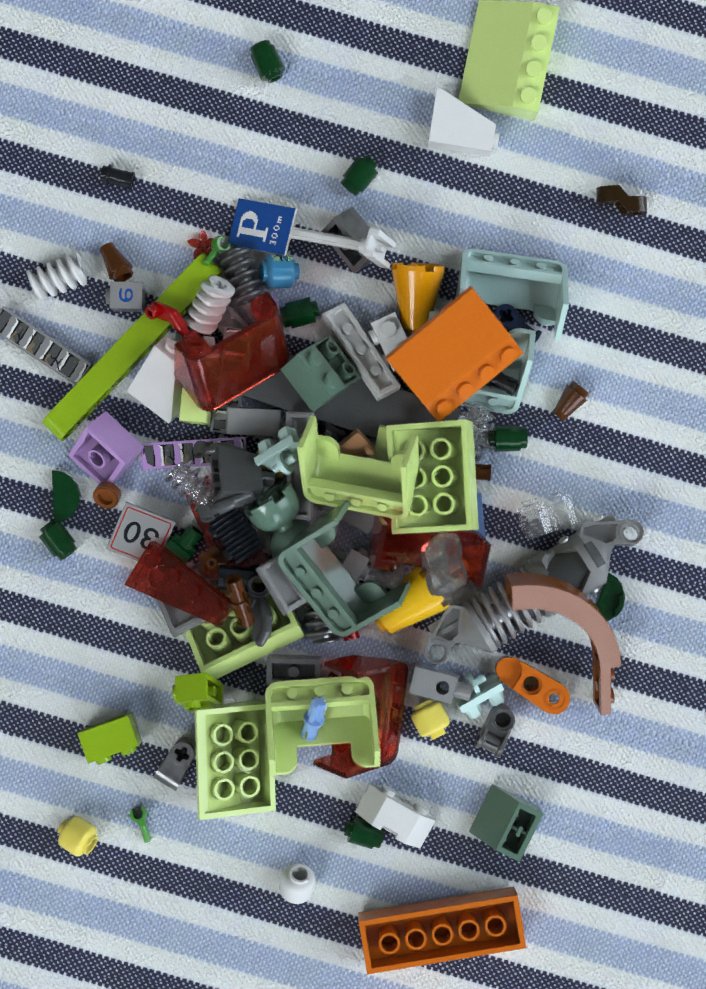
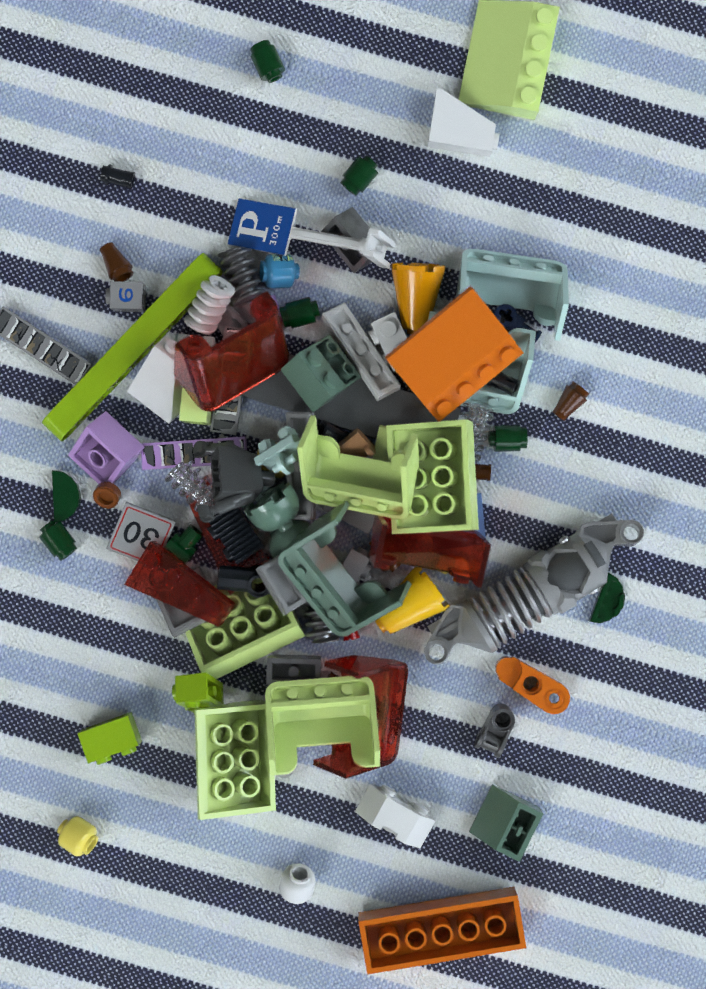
(58, 278): white piece -> none
(142, 823): bright green hand -> none
(170, 315): red arm -> none
(175, 765): flat silver piece -> none
(201, 245): clear red plant -> none
(205, 559): reddish brown plant -> none
(216, 249): bright green hand -> none
(239, 600): reddish brown pin -> none
(252, 421): light grey tile -> none
(263, 620): dark grey piece -> none
(313, 718): light blue axle -> none
(363, 833): dark green brick -> none
(427, 684): light grey torso -> none
(430, 719): light yellow head -> none
(444, 564): clear brick -> none
(483, 689): light aqua hips -> none
(548, 515): clear brick -> none
(560, 597): arch -> none
(623, 202): dark brown piece -> none

